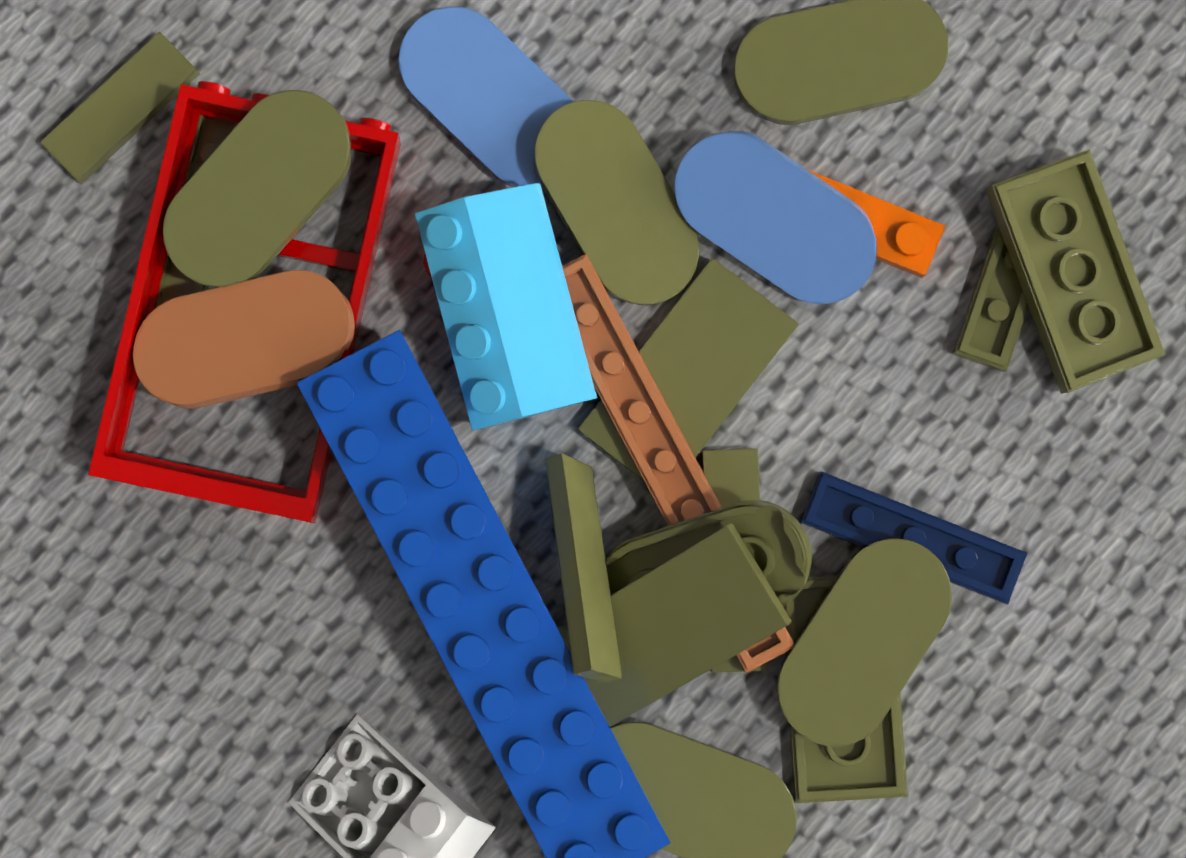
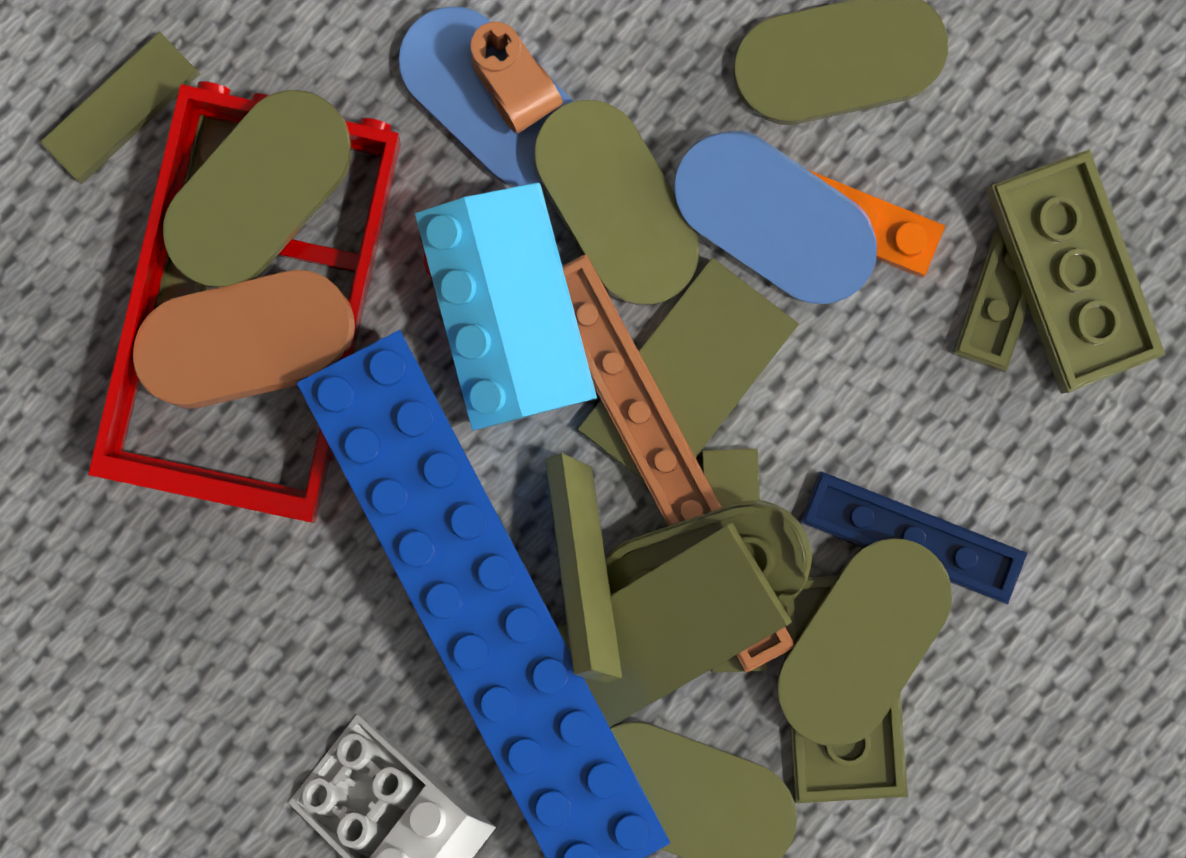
(518, 83): none -> nougat piece

